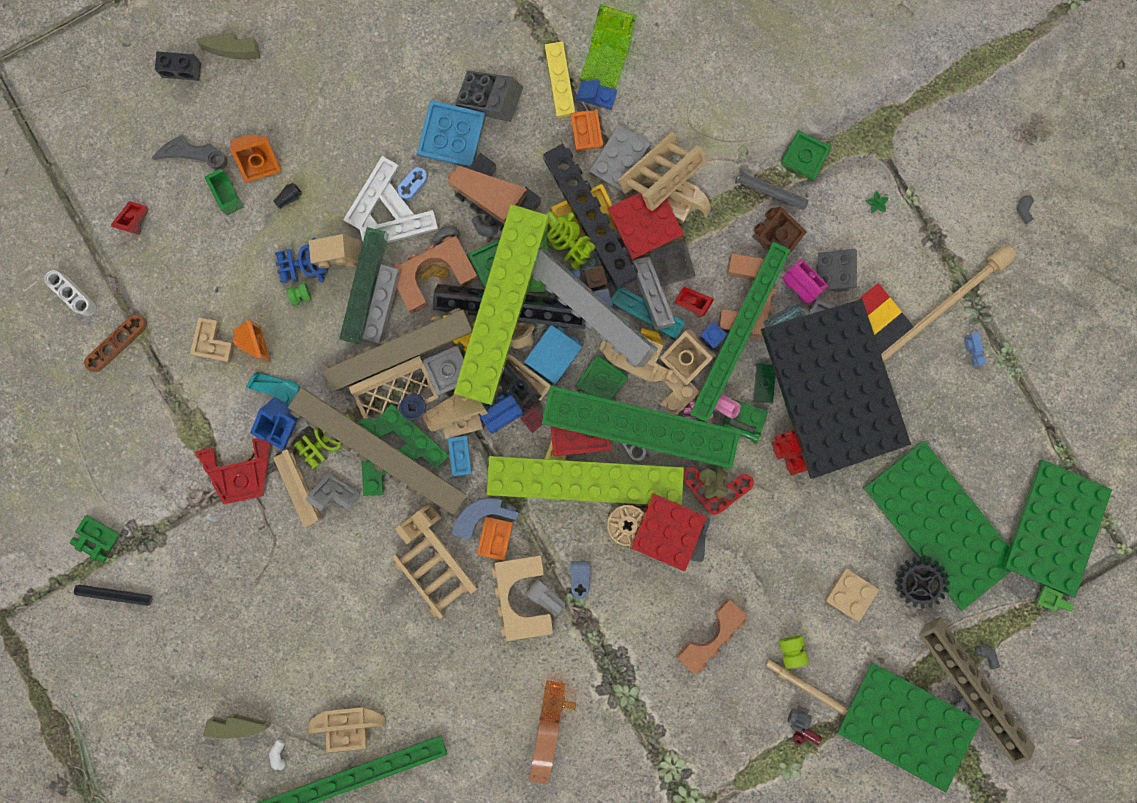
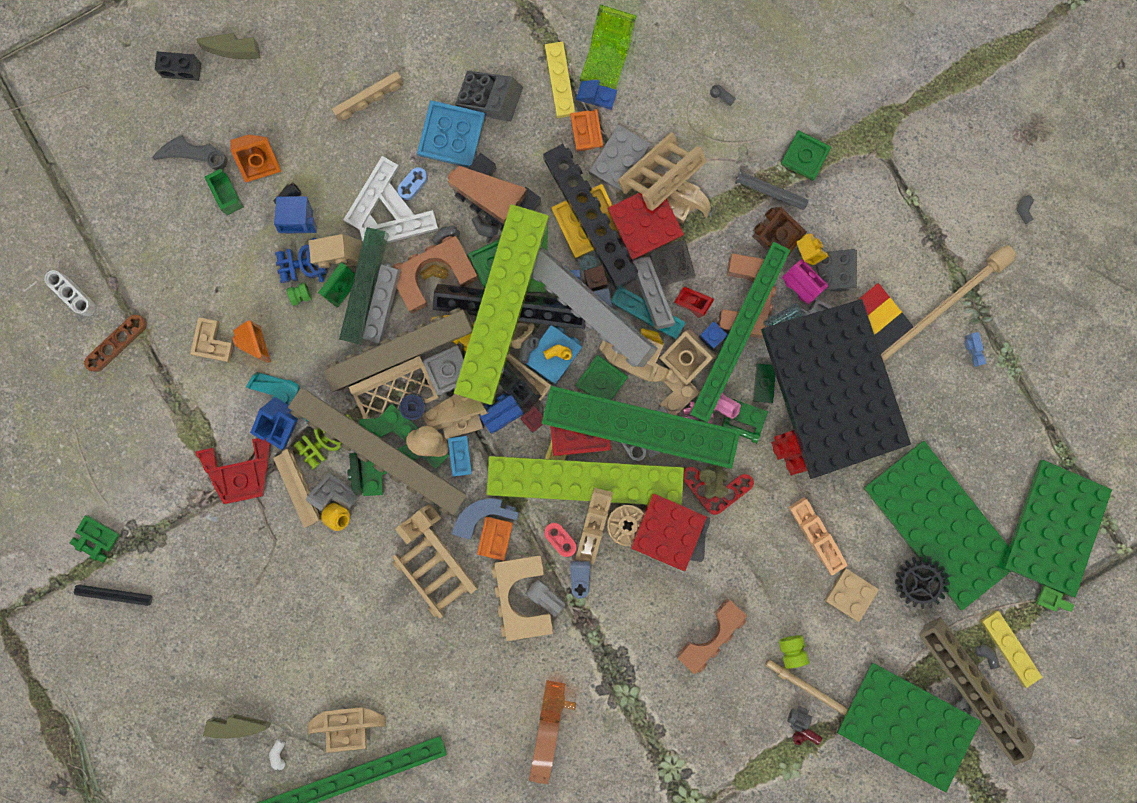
(130, 217): red slope -> none
(294, 215): none -> blue plate
(335, 517): none -> yellow head
(338, 285): none -> green plate
(355, 474): none -> dark green plate
(373, 93): none -> tan plate
(427, 442): none -> tan piece
(527, 347): none -> dark grey arm
(559, 351): none -> yellow arm
(560, 539): none -> coral plate
(569, 232): lime torso -> none
(594, 525): none -> tan slope
(718, 91): none -> dark grey arm
(811, 249): none -> yellow brick
(818, 536): none -> light nougat slope
(877, 202): green plant -> none
(1011, 649): none -> light yellow plate

